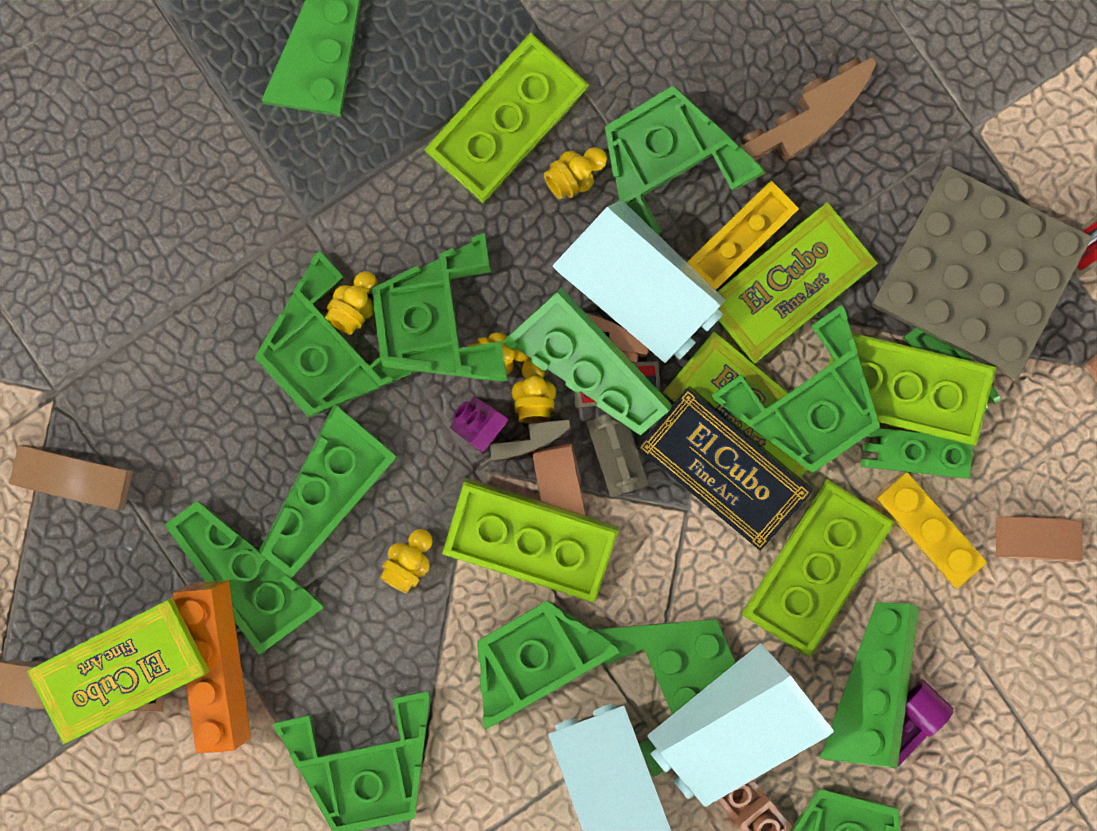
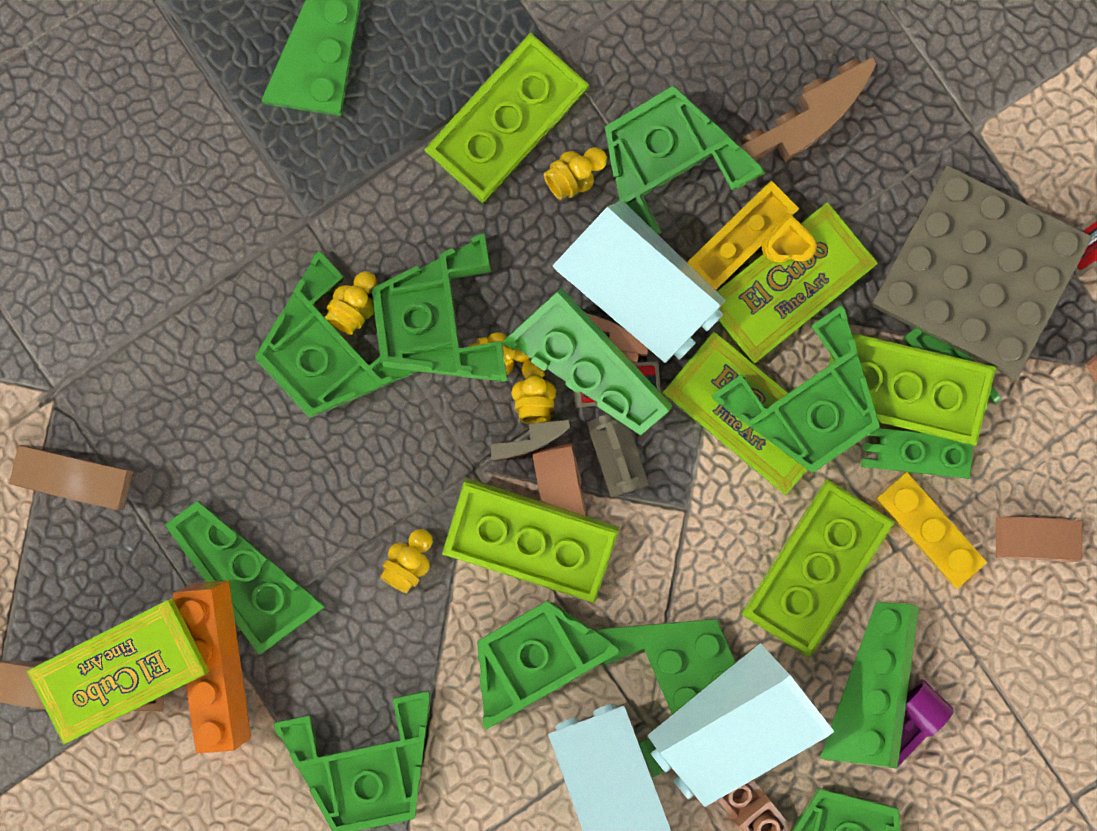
(330, 483): bright green wing -> none
(478, 423): magenta plate -> none
(725, 468): black tile -> none
(788, 241): none -> yellow tile

